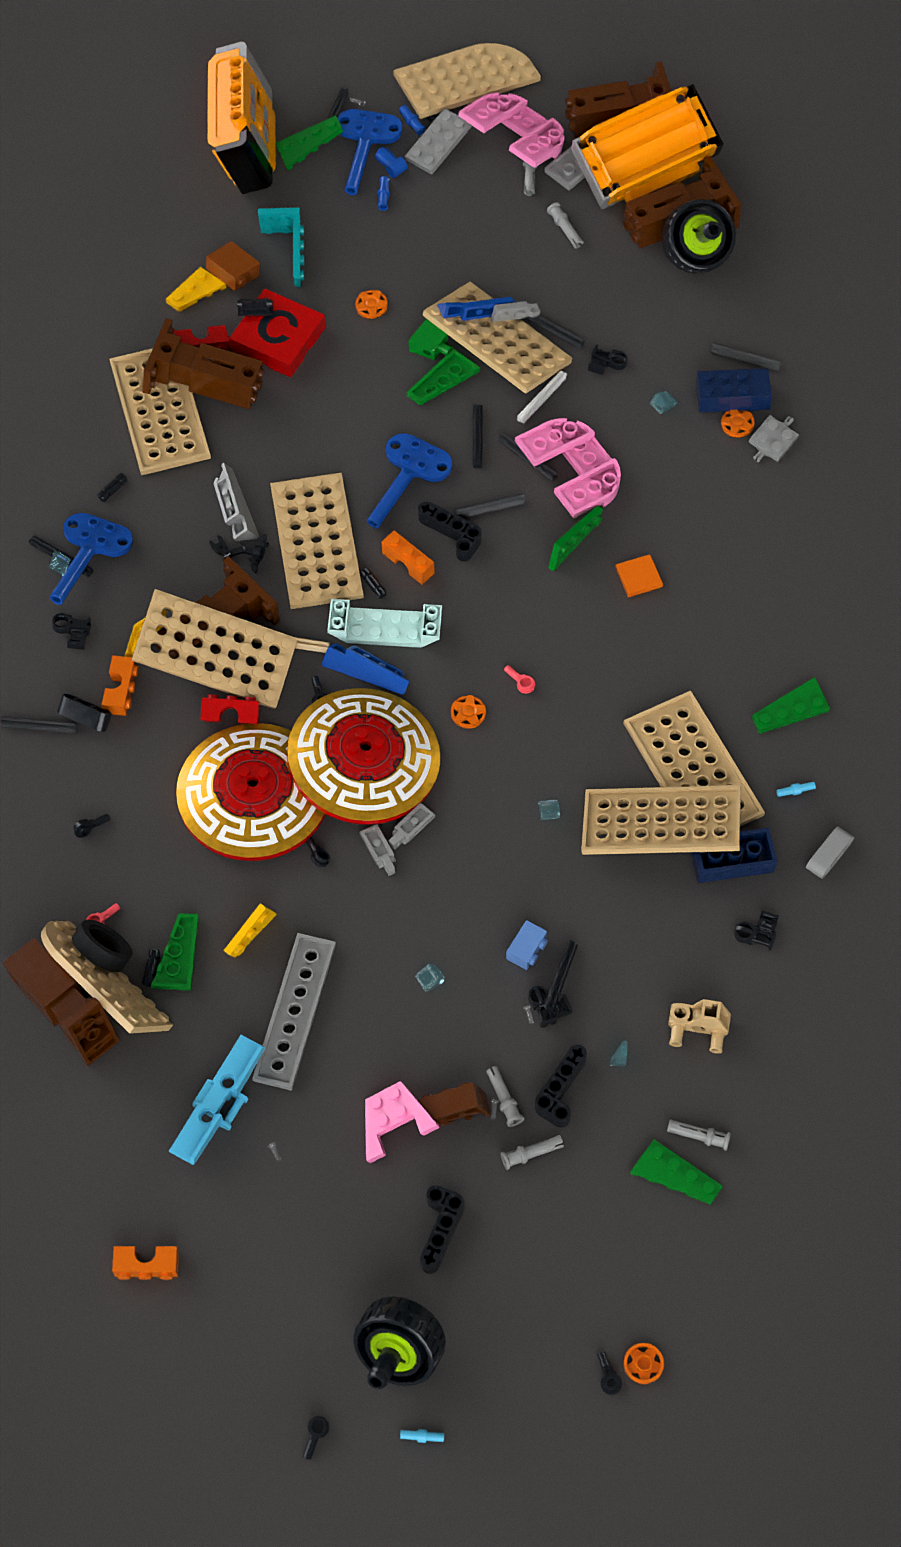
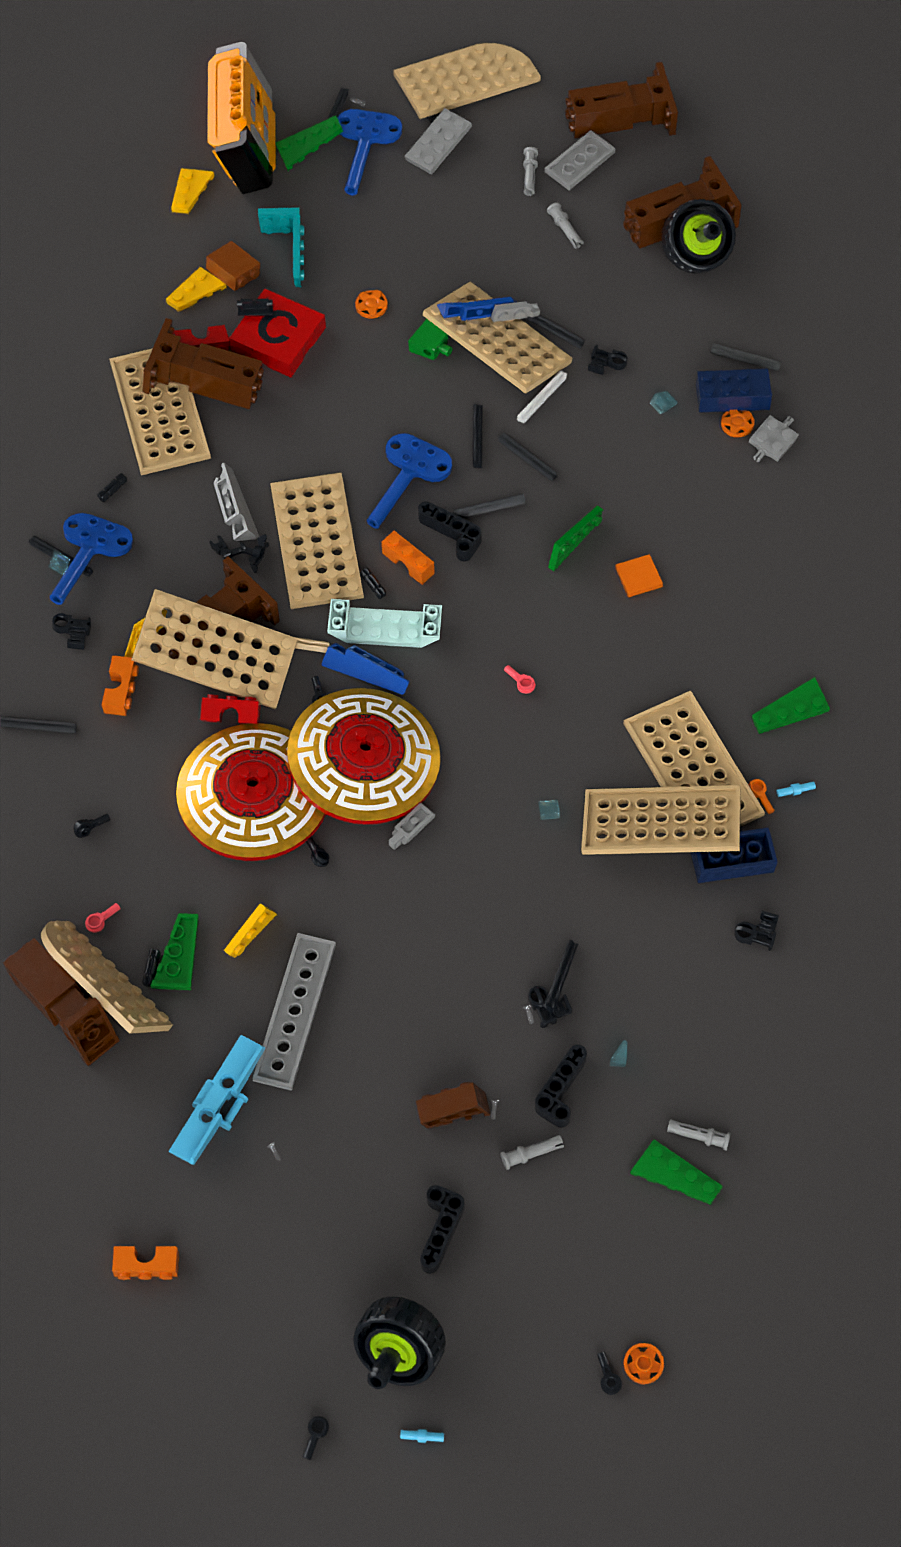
(84, 712): black beam -> none
(102, 945): black tyre -> none
(188, 189): none -> yellow wing
(379, 848): light grey hinge -> none
(383, 193): blue pin -> none
(390, 1110): bright pink wing -> none
(393, 165): blue piece -> none
(412, 119): blue pin -> none
(430, 977): clear light blue slope -> none
(446, 374): green wing -> none
(468, 711): orange wheel -> none
(507, 1105): light grey pin -> none
(526, 945): medium blue piece -> none
(539, 136): bright pink plate -> none
(597, 472): bright pink plate -> none
(647, 147): light orange piece -> none
(707, 1014): tan piece -> none
(759, 789): none -> orange plate
(830, 852): light grey beam -> none

